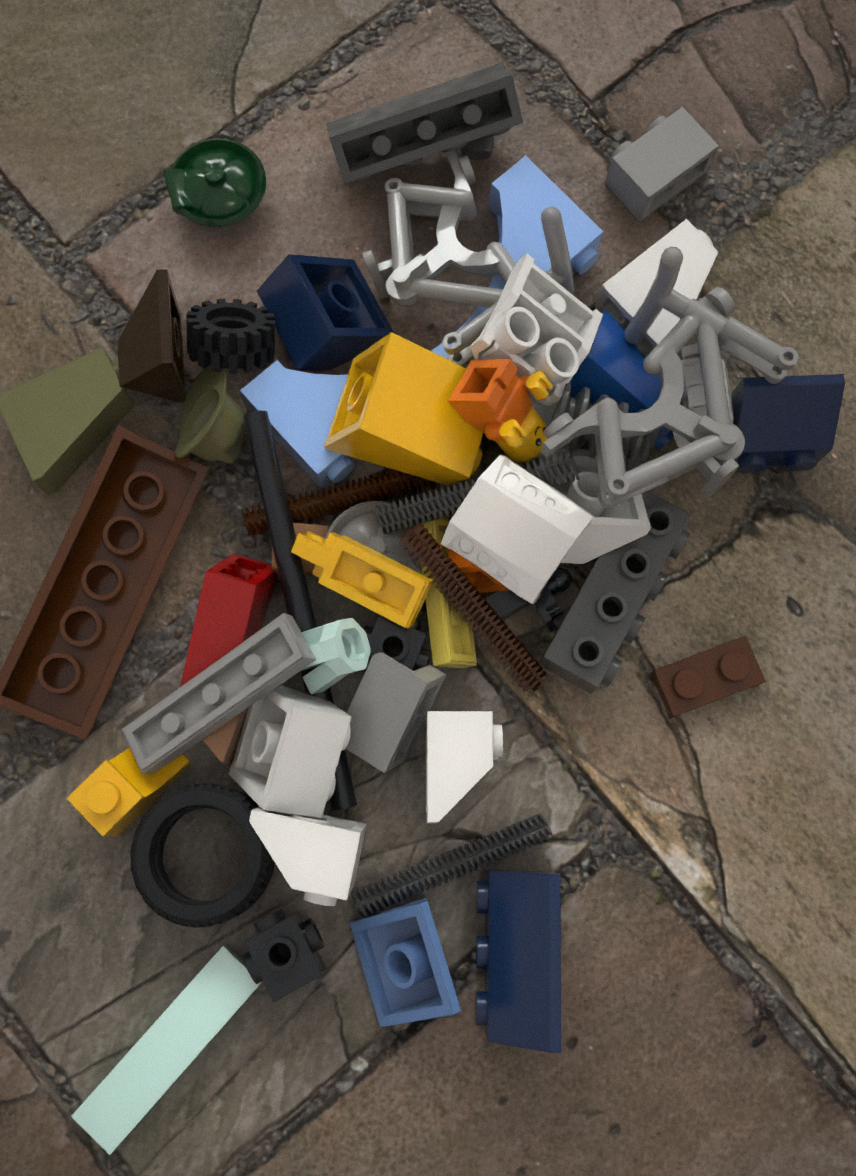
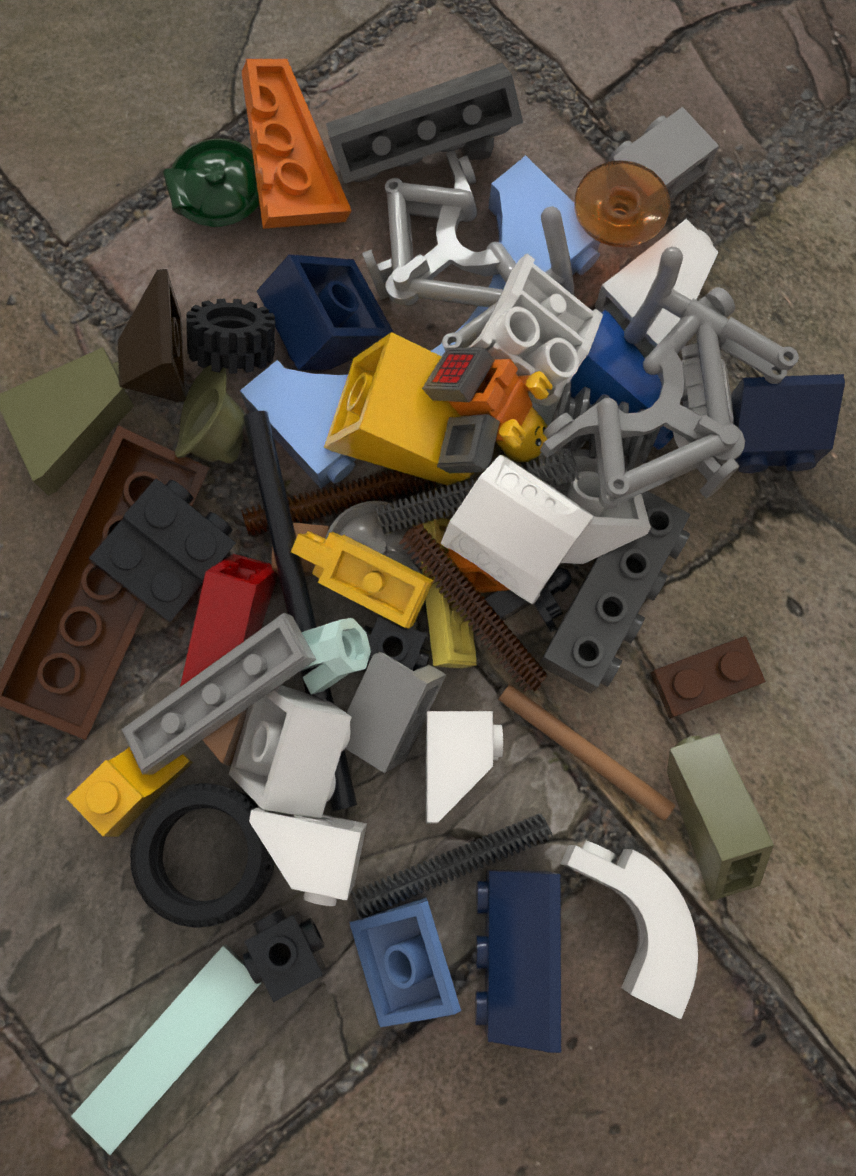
(163, 548): none -> black plate
(289, 156): none -> orange wing
(458, 374): none -> dark grey tile
(468, 444): none -> dark grey tile
(587, 752): none -> medium nougat bar
(625, 188): none -> clear orange dish
(667, 940): none -> white arch
(718, 816): none -> olive slope

